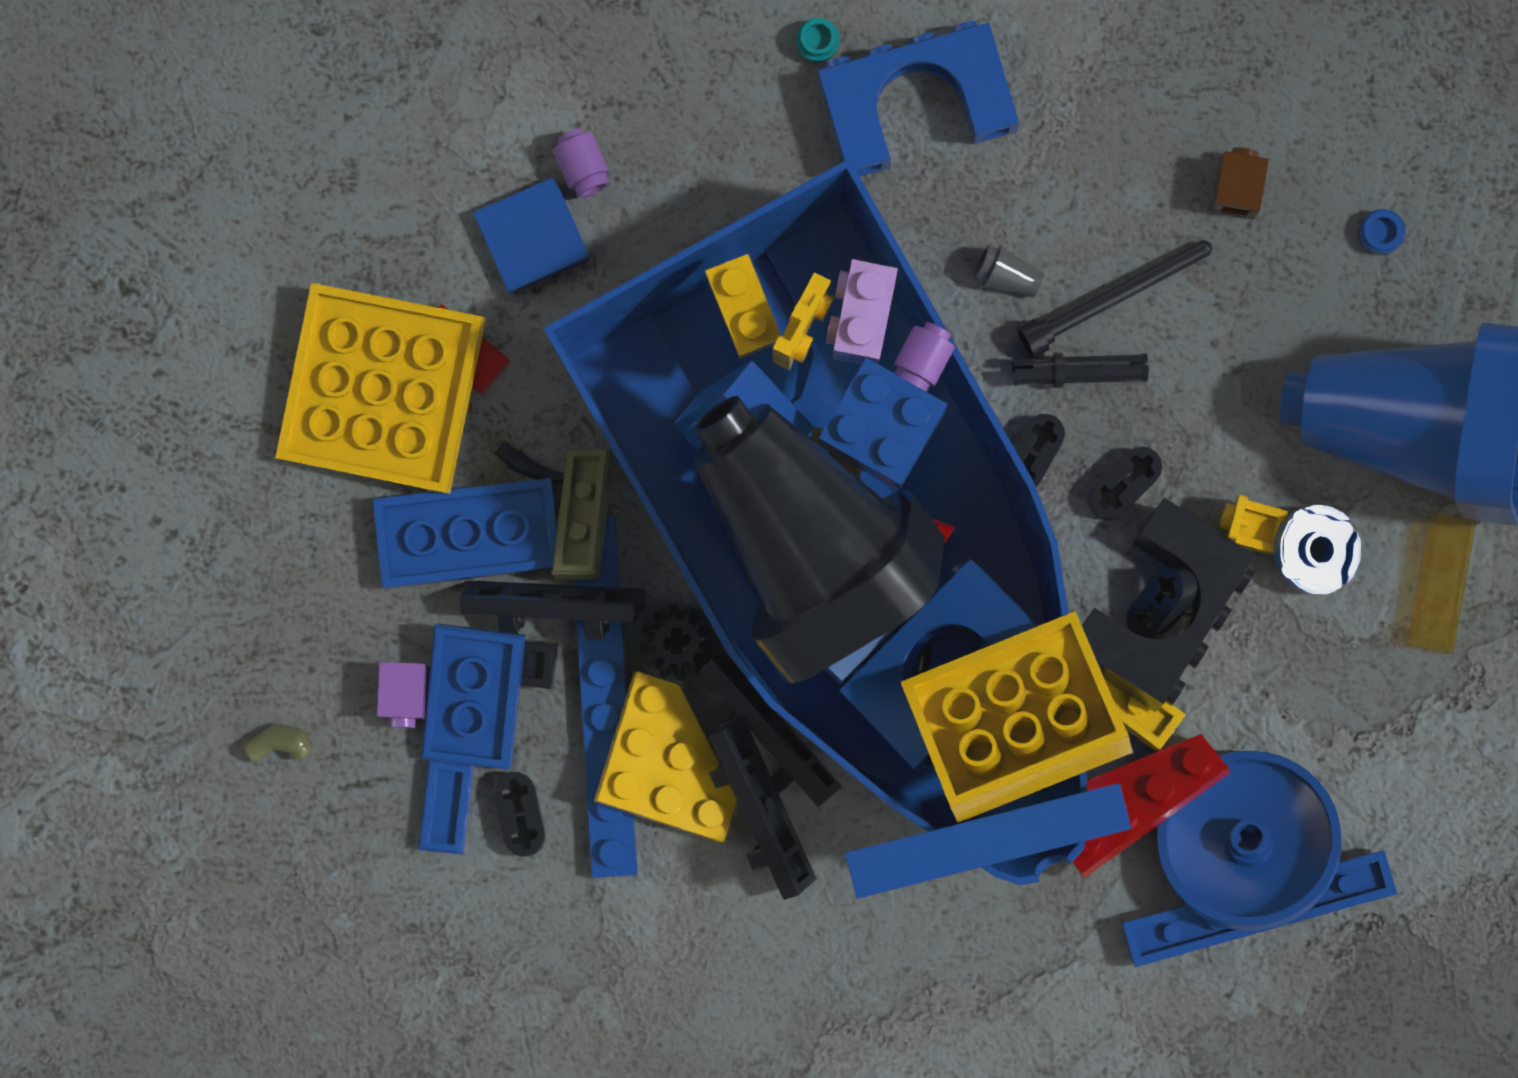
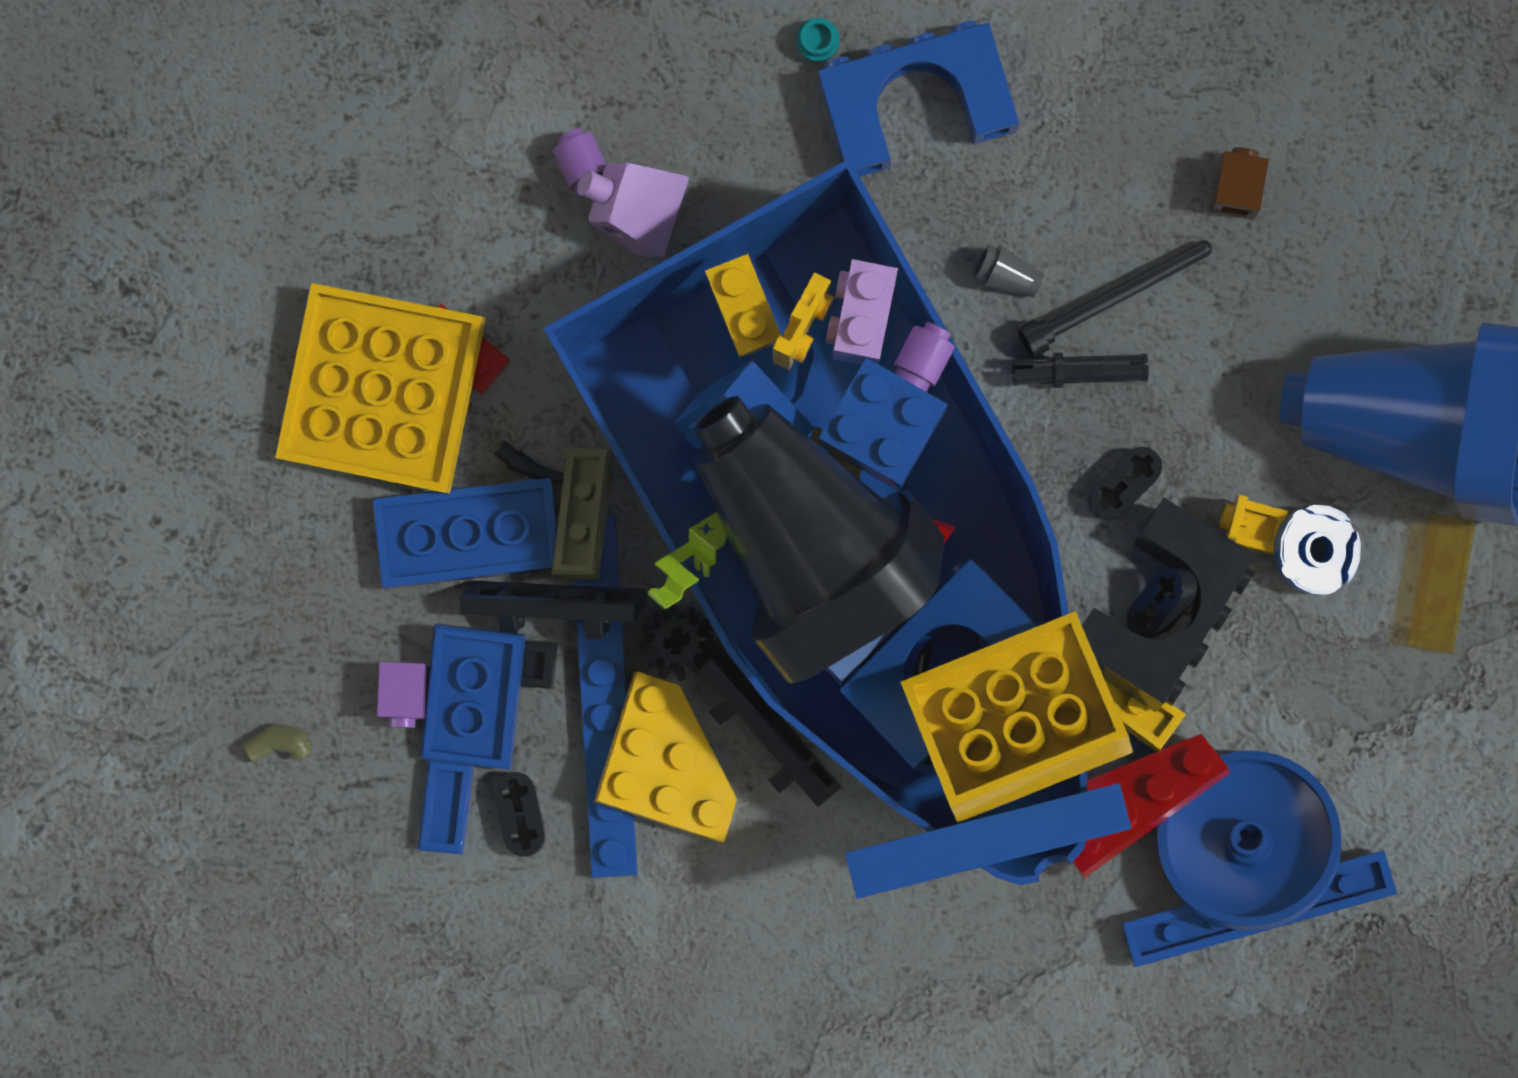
(531, 235): blue tile -> none
(634, 205): none -> lavender torso
(704, 549): none -> lime piece
(763, 808): black hinge -> none
(1049, 450): black beam -> none
(1382, 232): blue tile -> none

